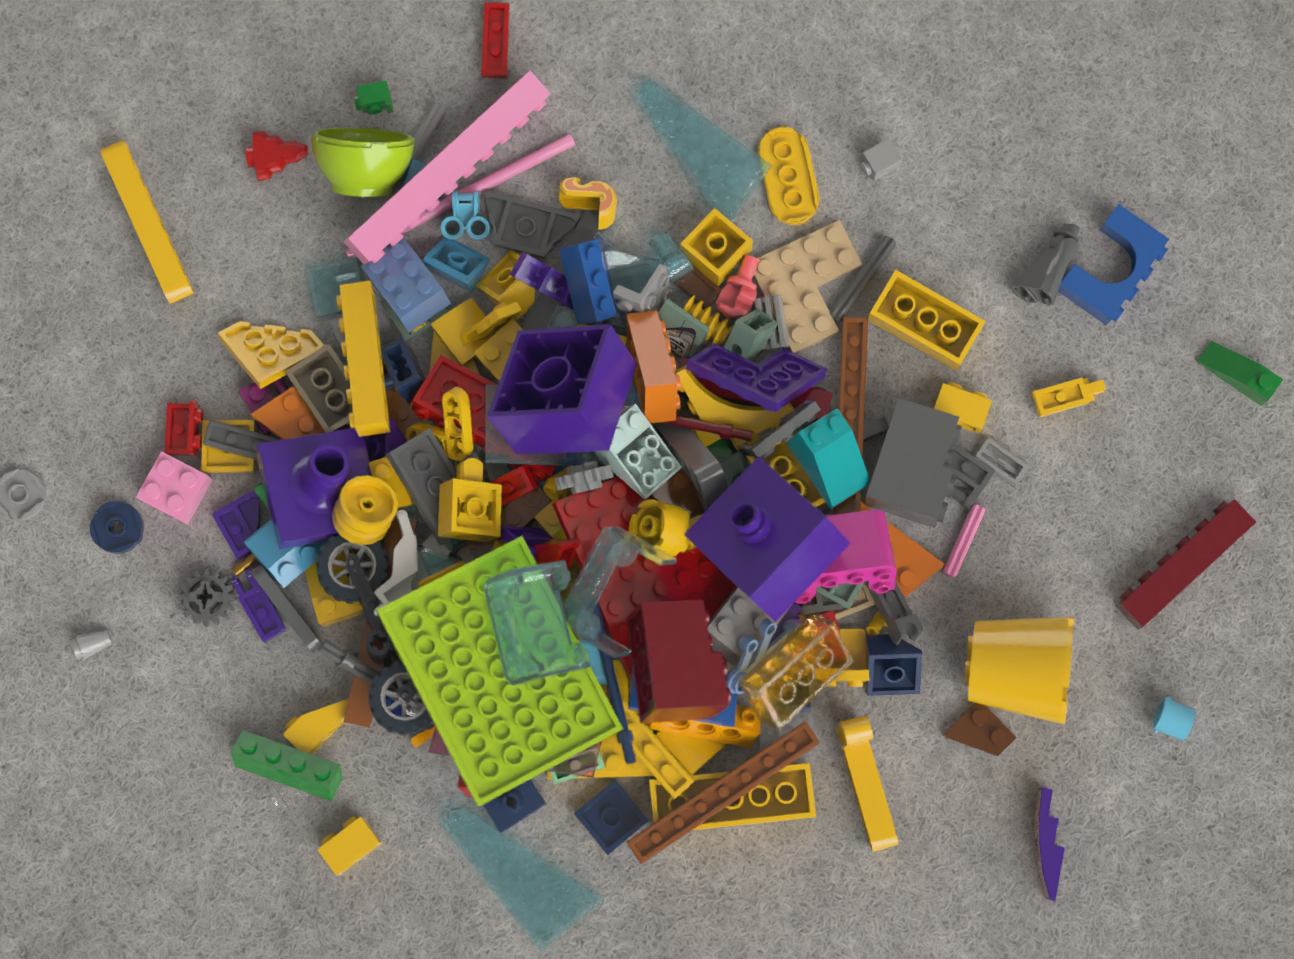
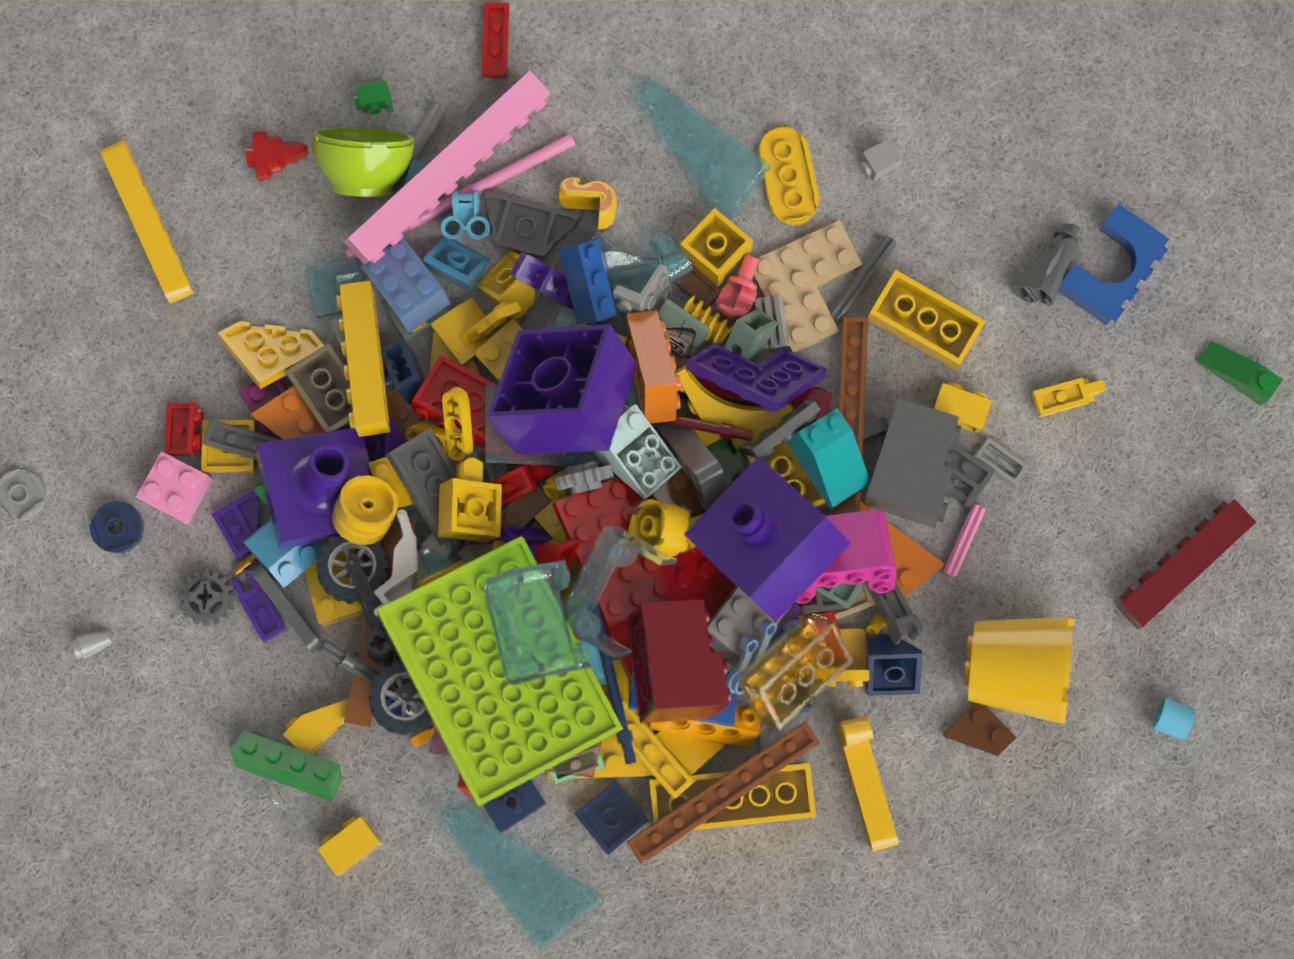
(1048, 855): dark purple slope -> none

